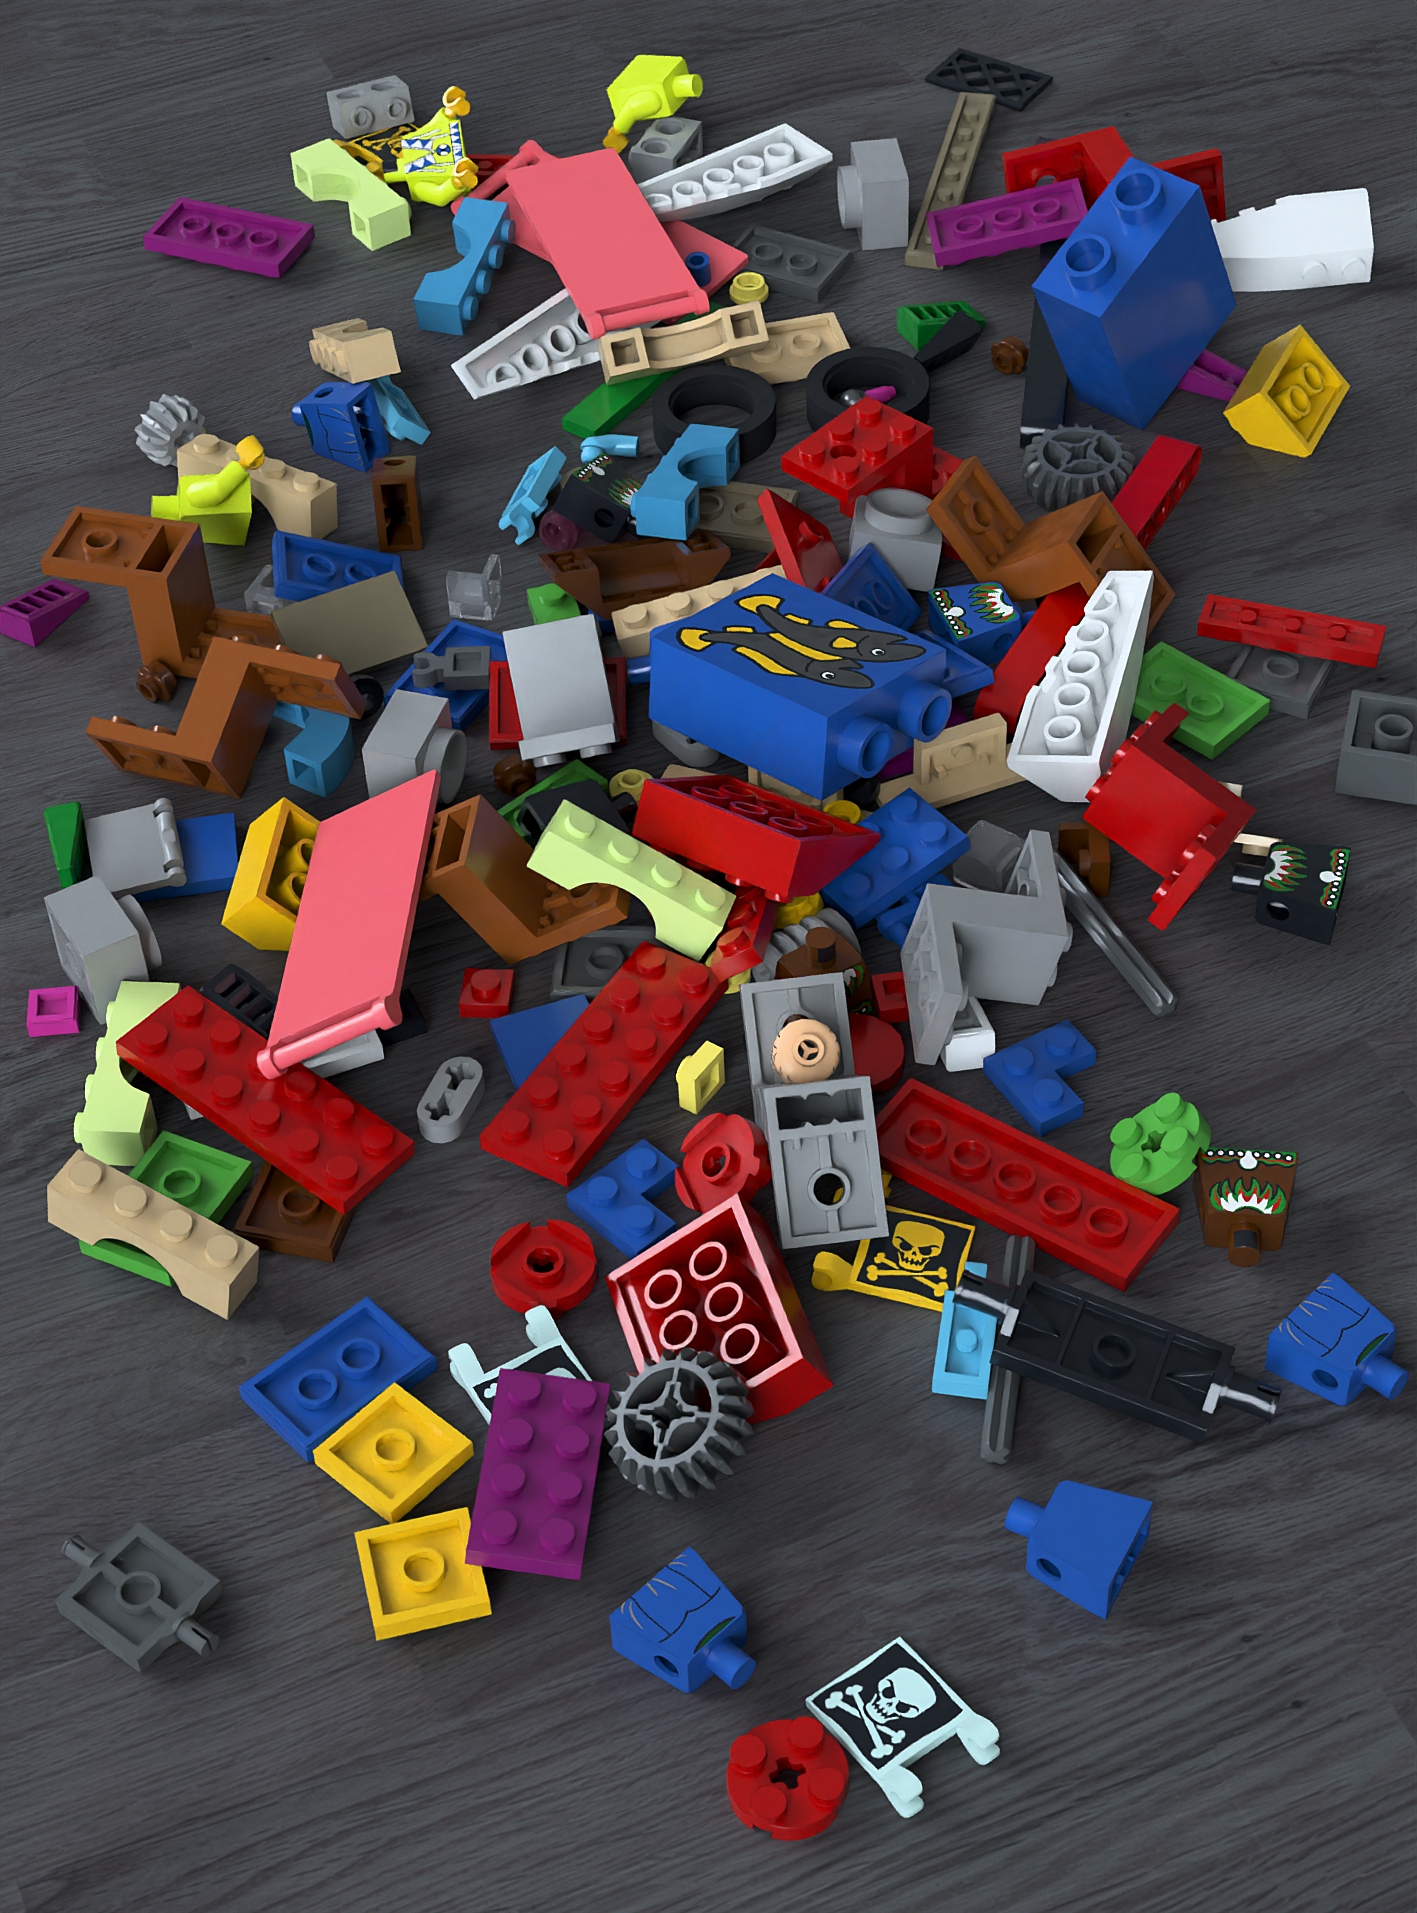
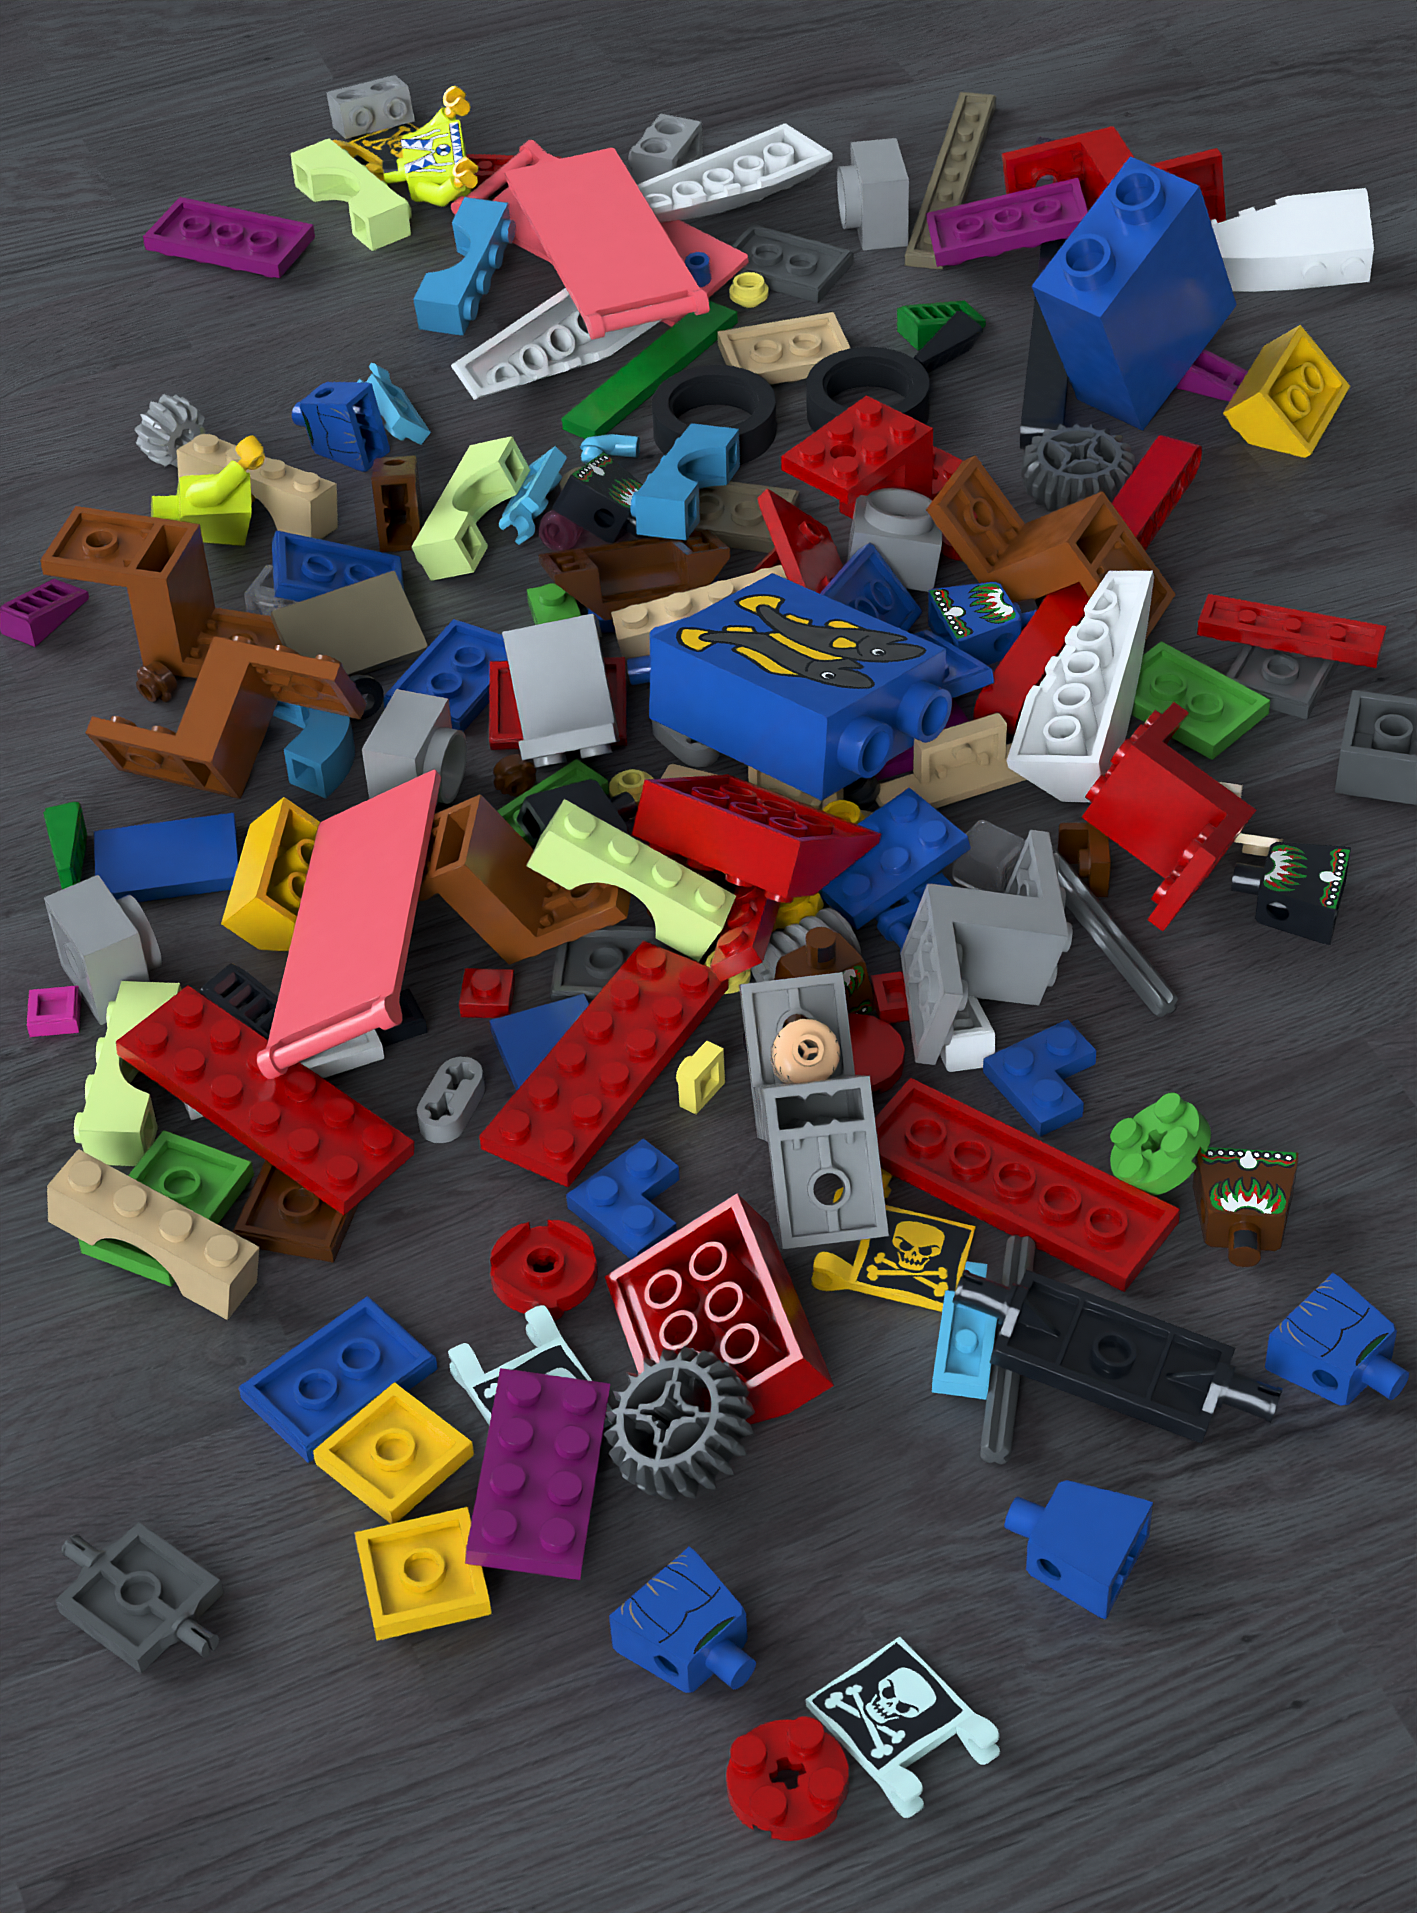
(136, 849): light grey piece -> none
(354, 351): tan arch -> none
(459, 669): dark grey plate -> none
(476, 594): clear panel -> none
(485, 477): none -> yellowish green arch
(648, 90): neon yellow torso -> none
(706, 339): tan arch -> none
(745, 1164): red plate -> none
(882, 394): piece -> none
(984, 64): black window -> none
(1009, 355): reddish brown plate -> none

